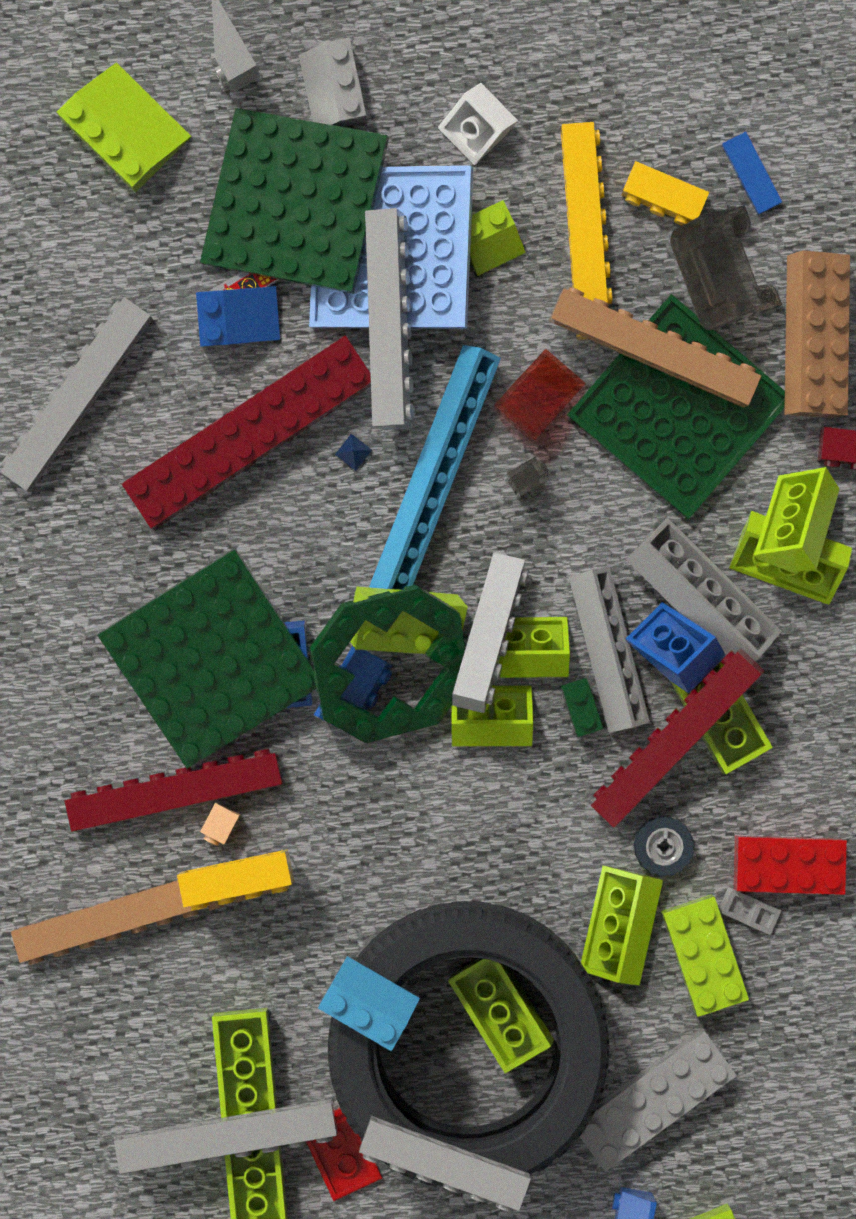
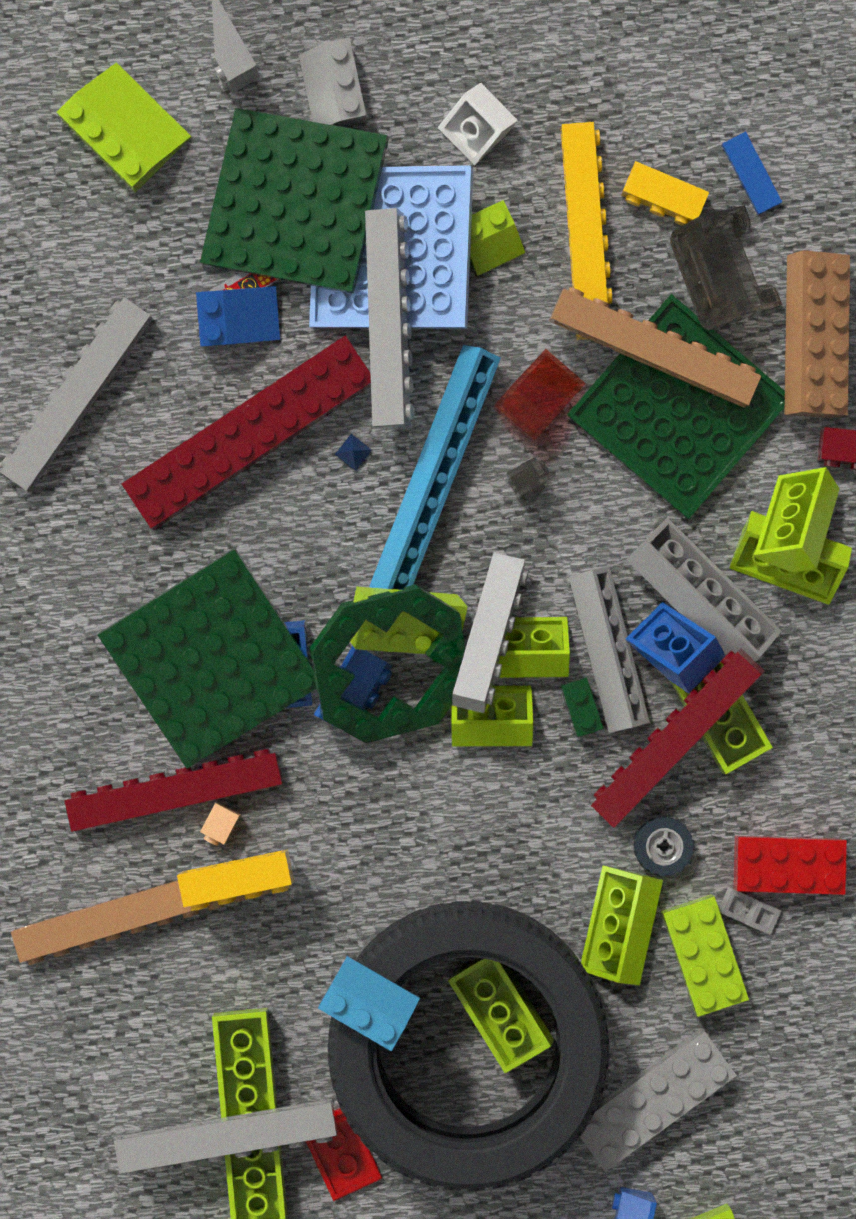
(445, 1164): light grey brick -> none

